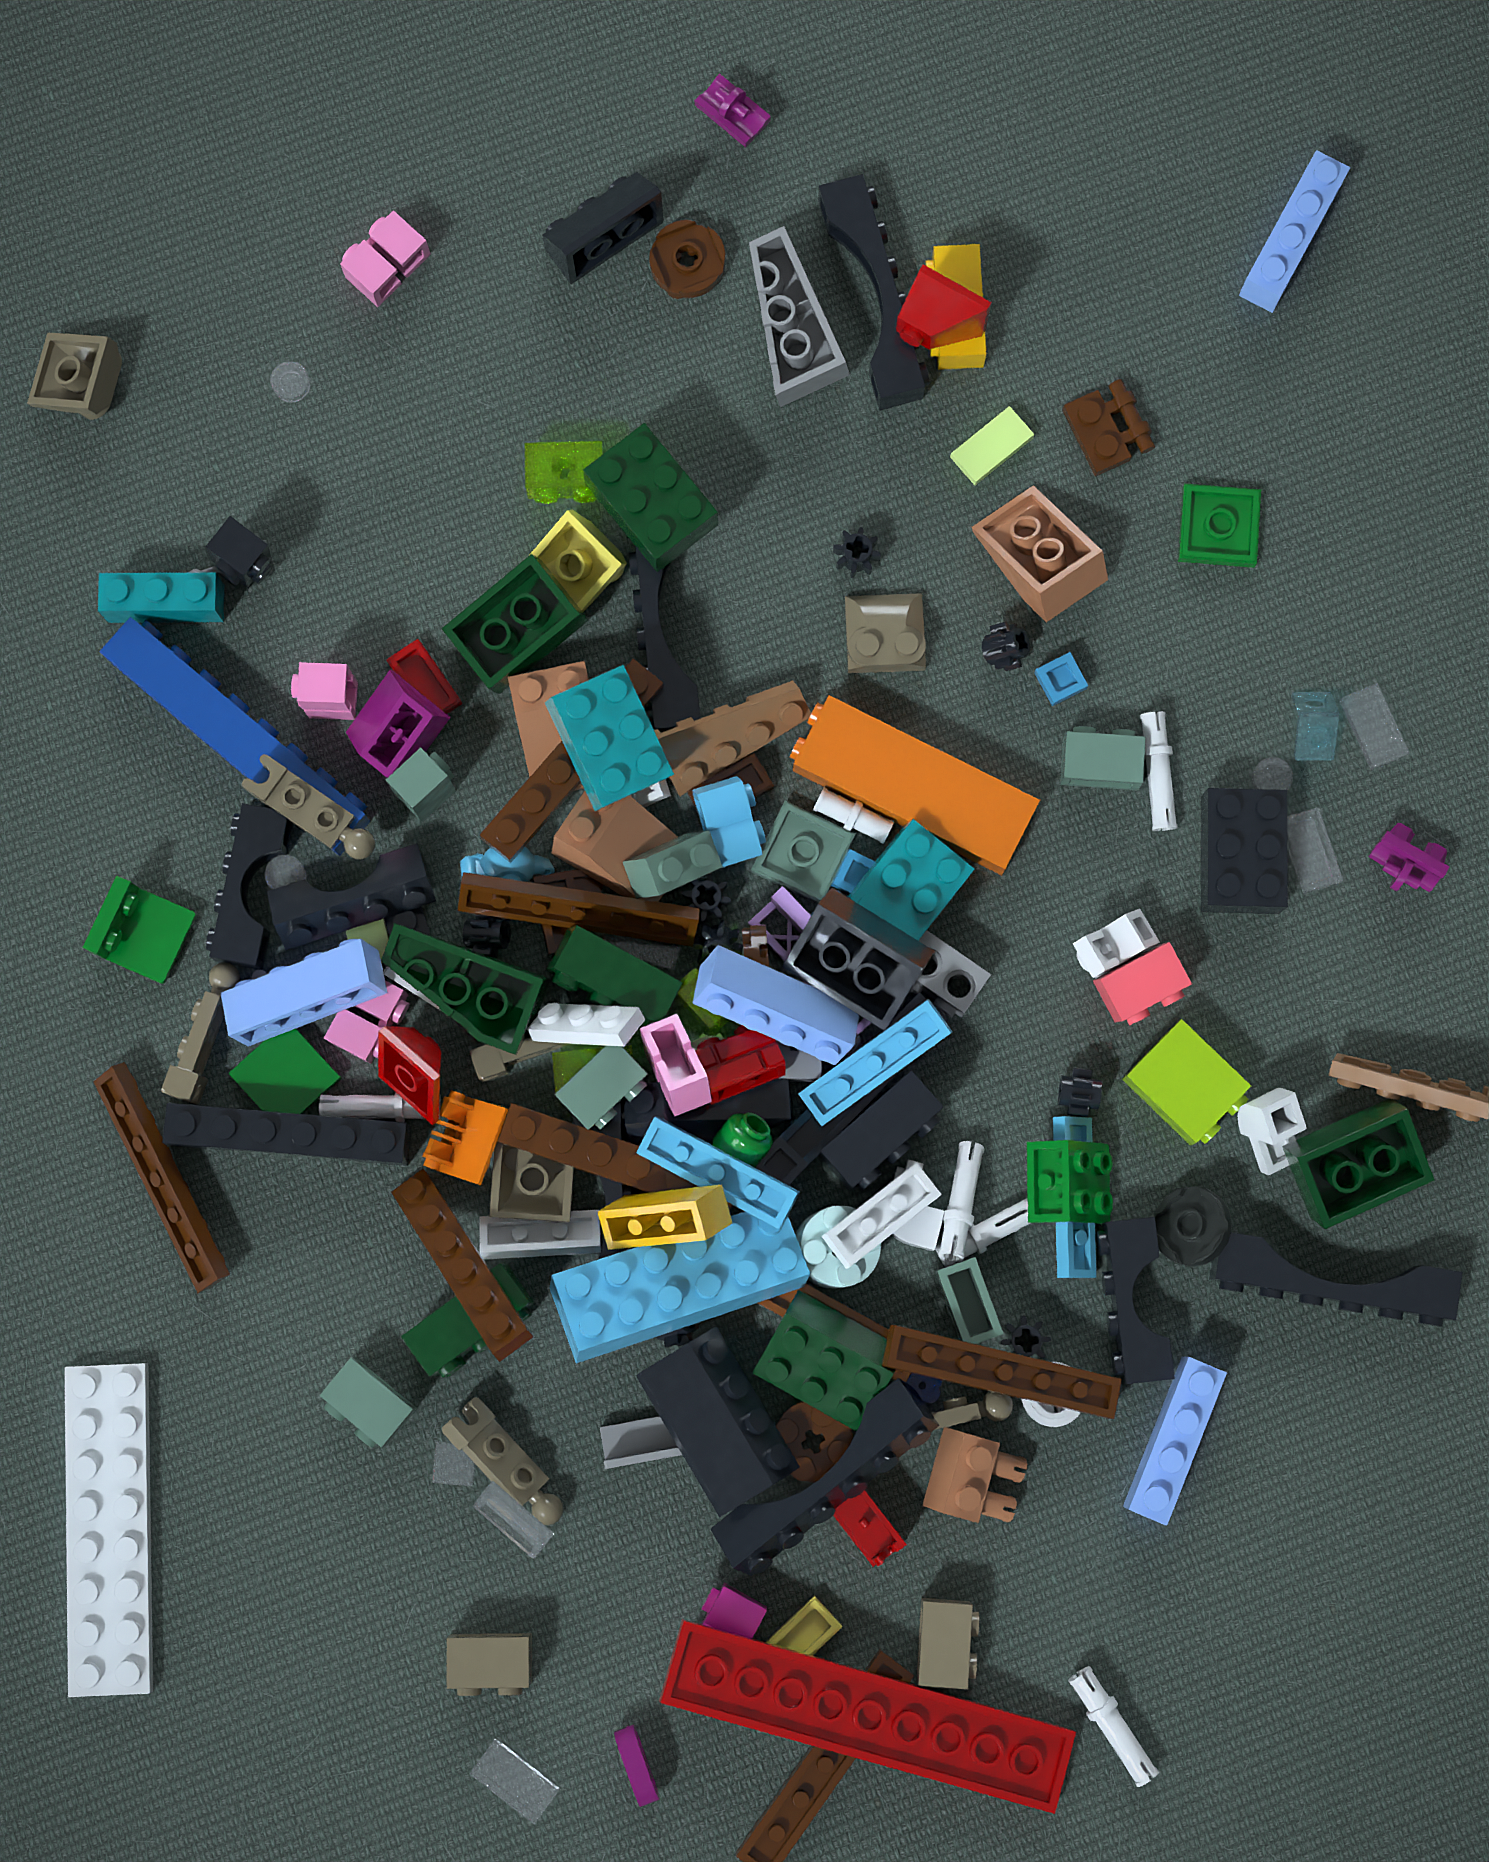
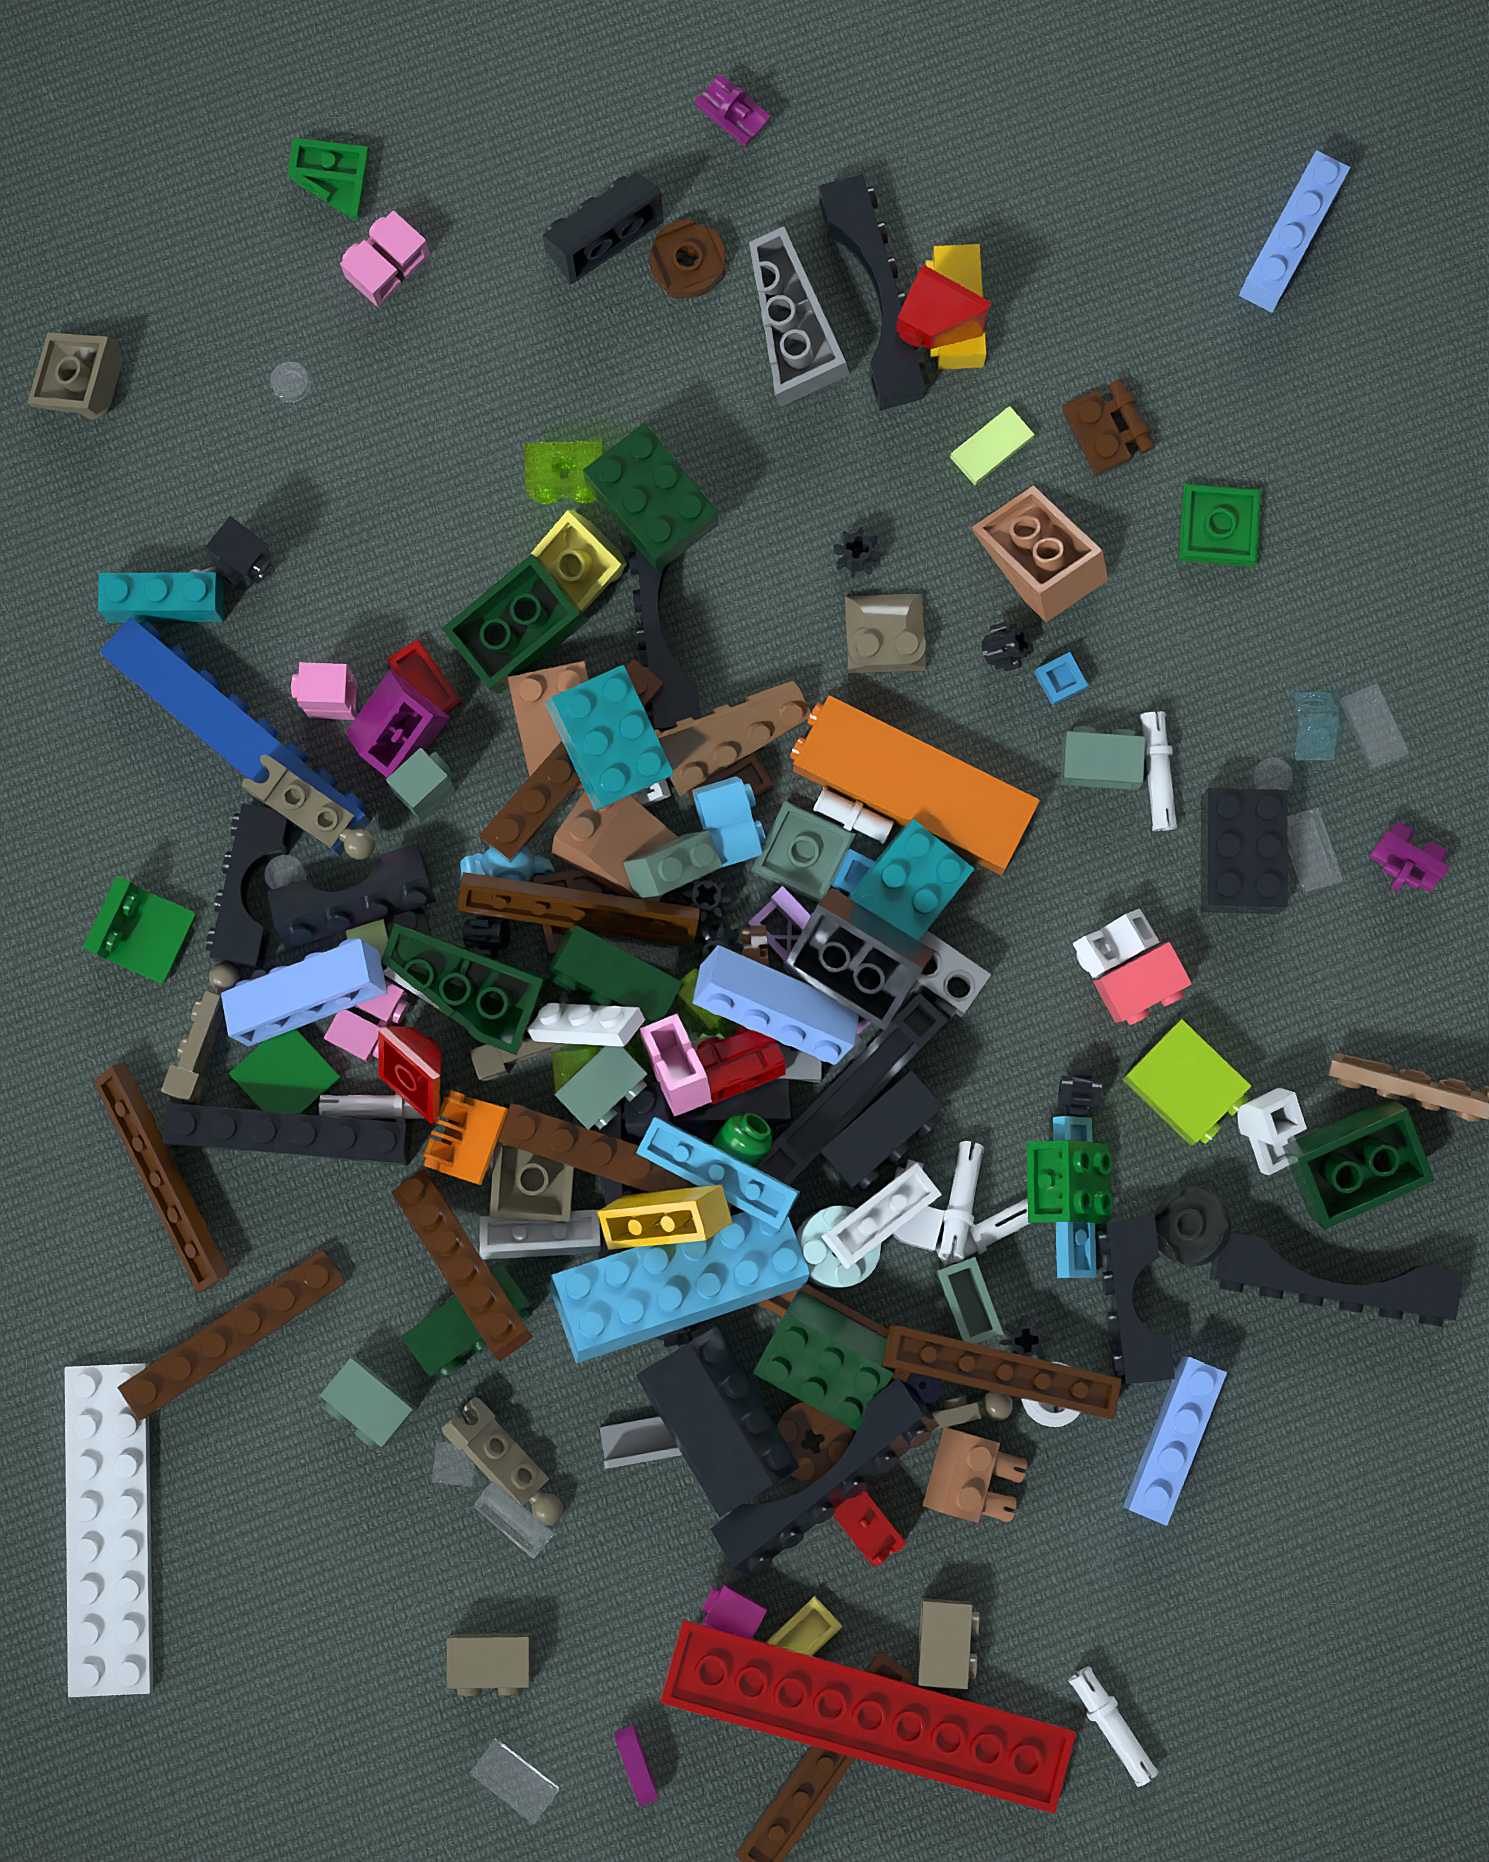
(230, 1335): none -> reddish brown plate
(331, 173): none -> green wing
(875, 1062): medium azure plate -> none

